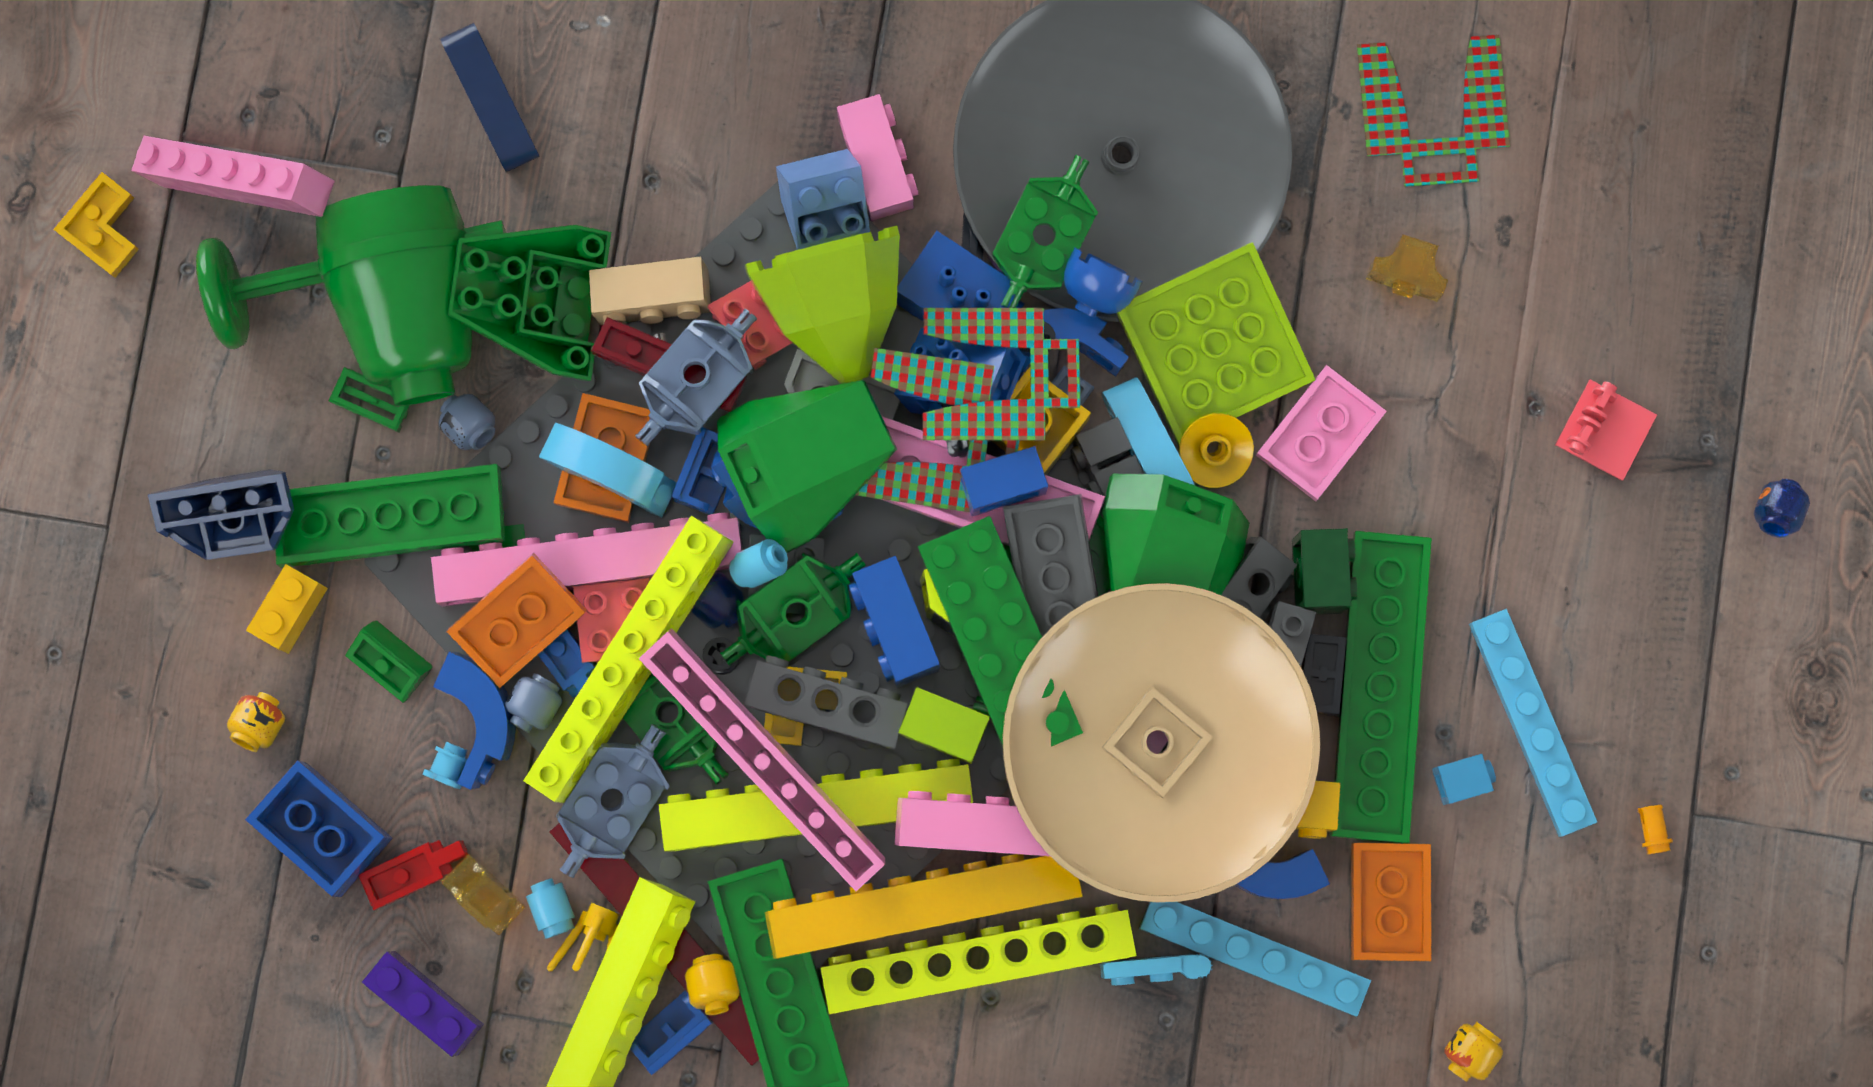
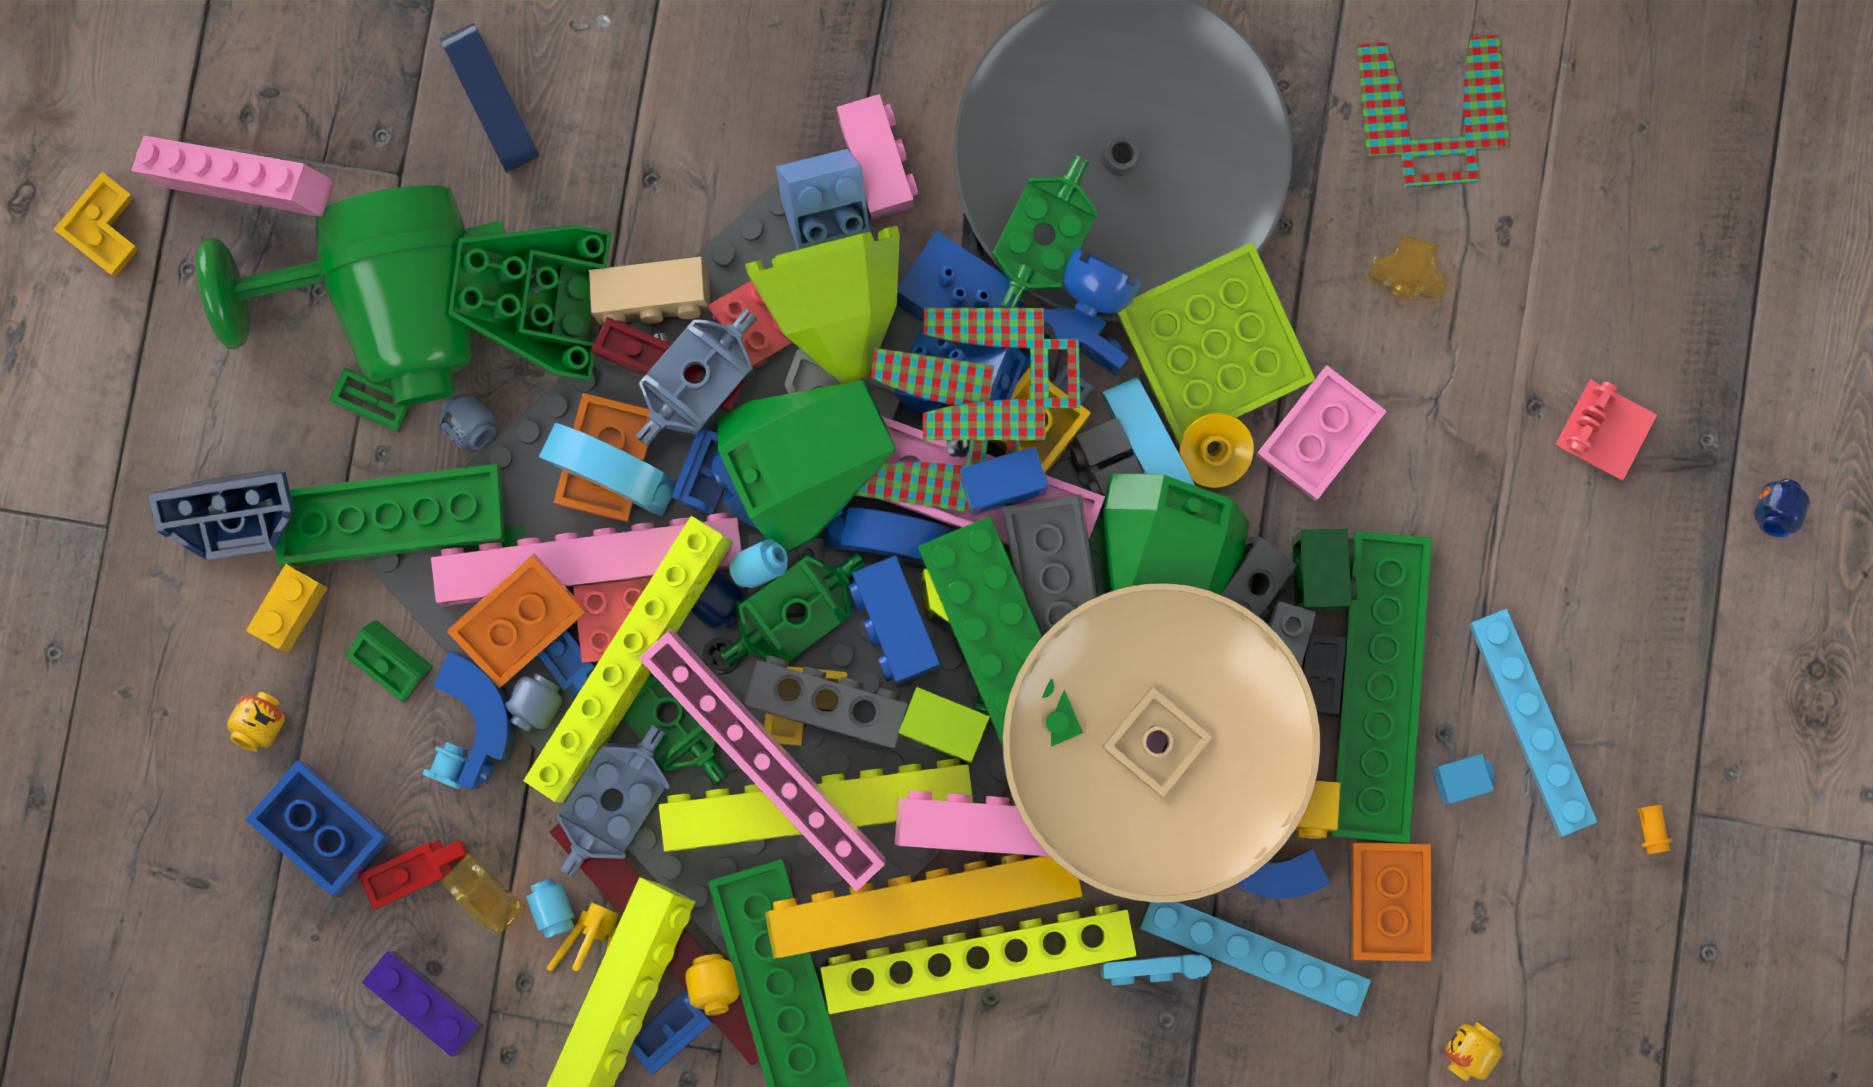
(882, 533): none -> blue arch

